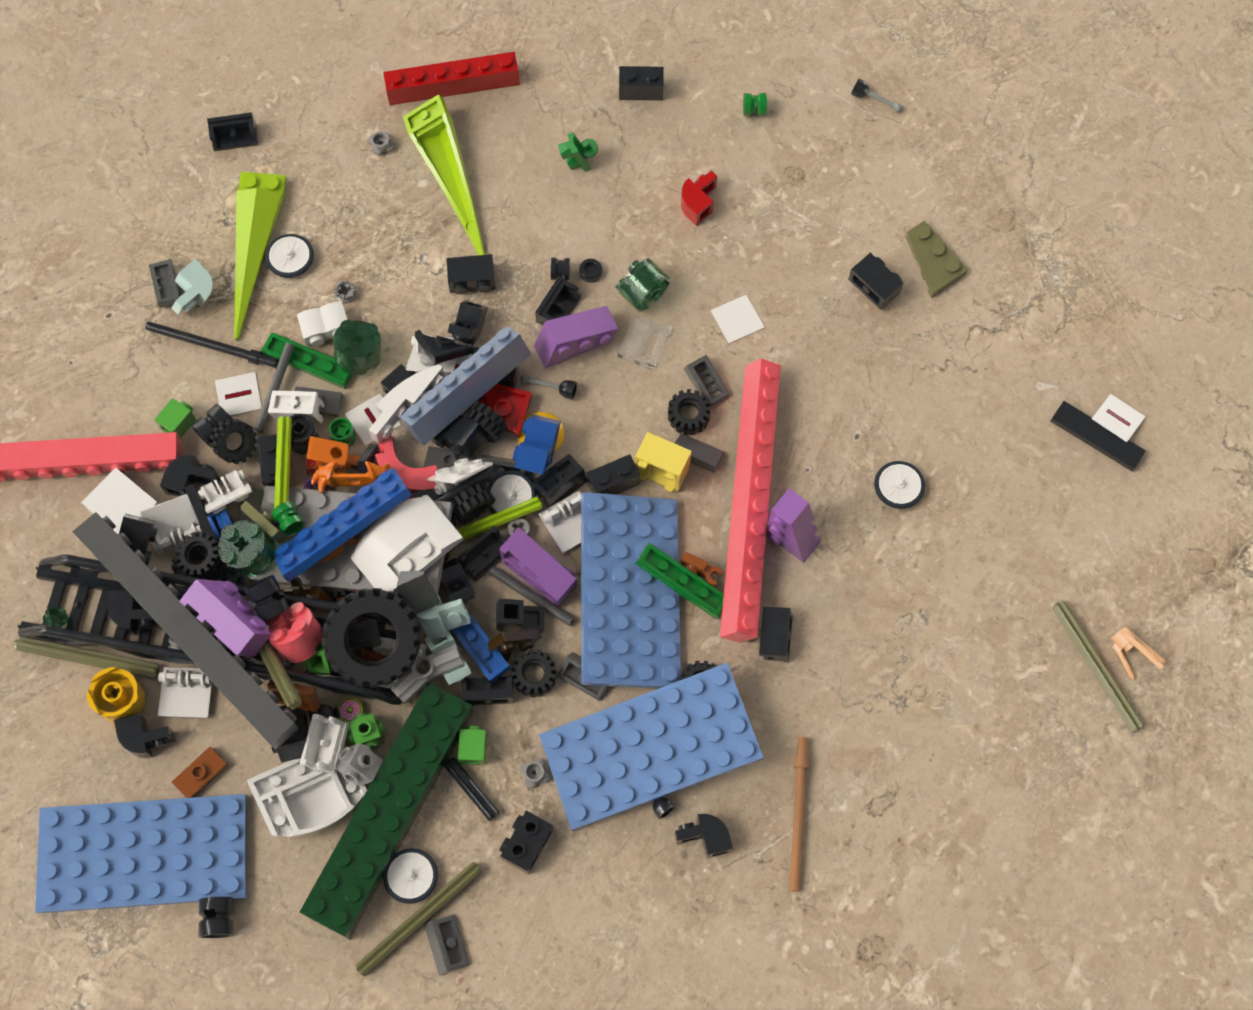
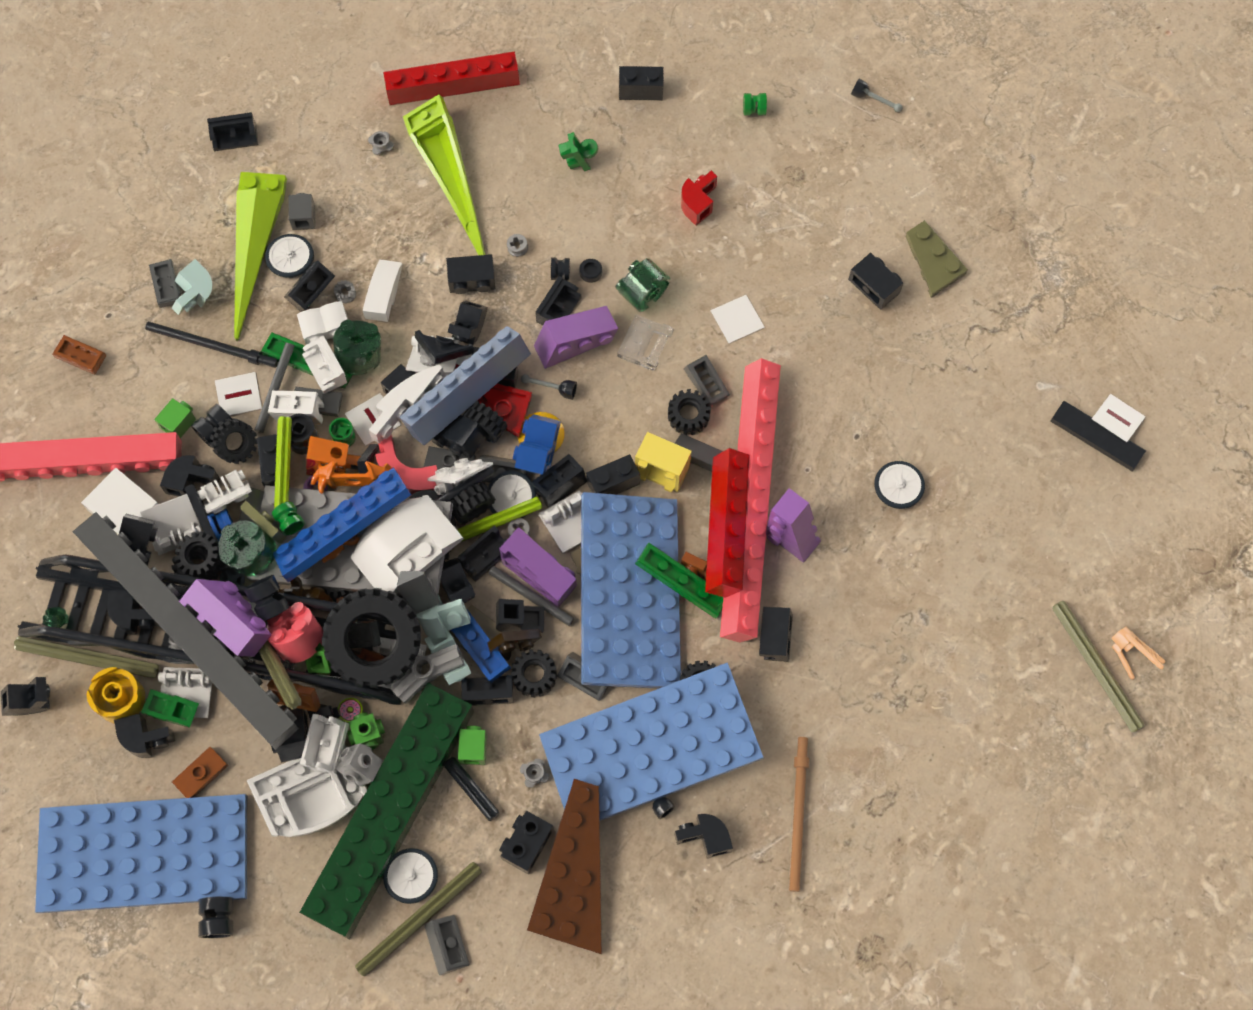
(25, 698): none -> black brick
(79, 354): none -> dark orange plate
(169, 708): none -> green slope
(301, 211): none -> dark grey brick
(309, 286): none -> black brick
(324, 365): none -> white hinge
(382, 290): none -> white slope
(523, 245): none -> light grey bush
(571, 886): none -> reddish brown wing
(727, 523): none -> red brick

